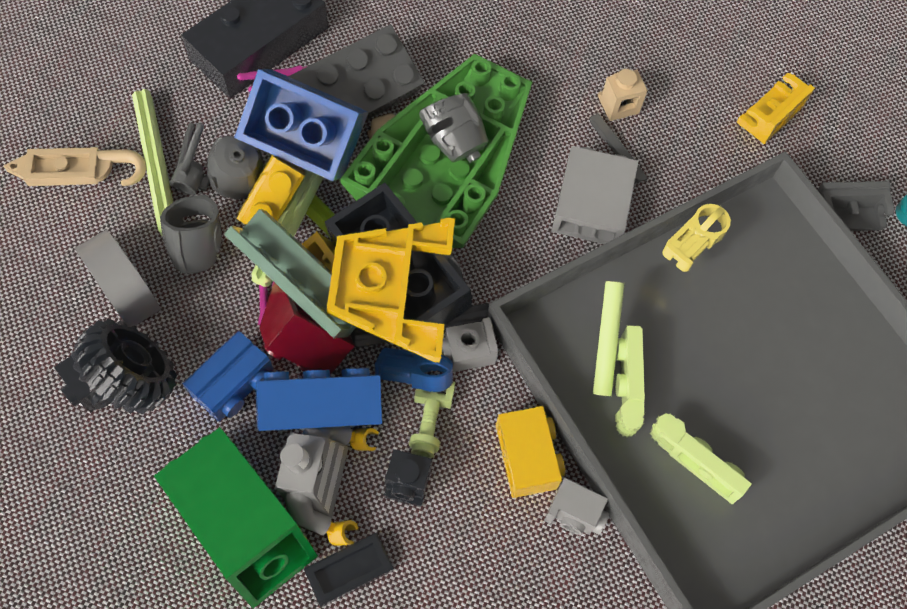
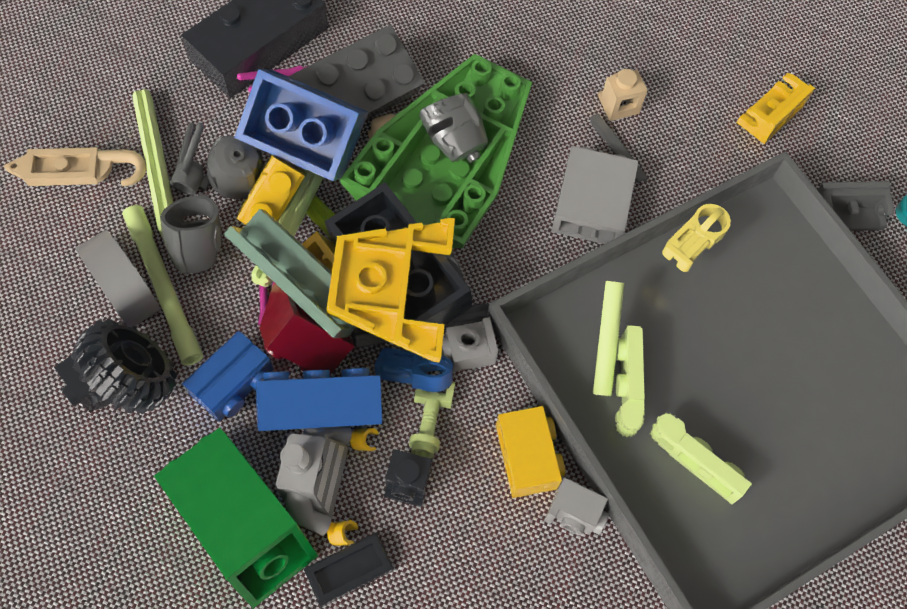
(181, 332): none -> yellowish green piece

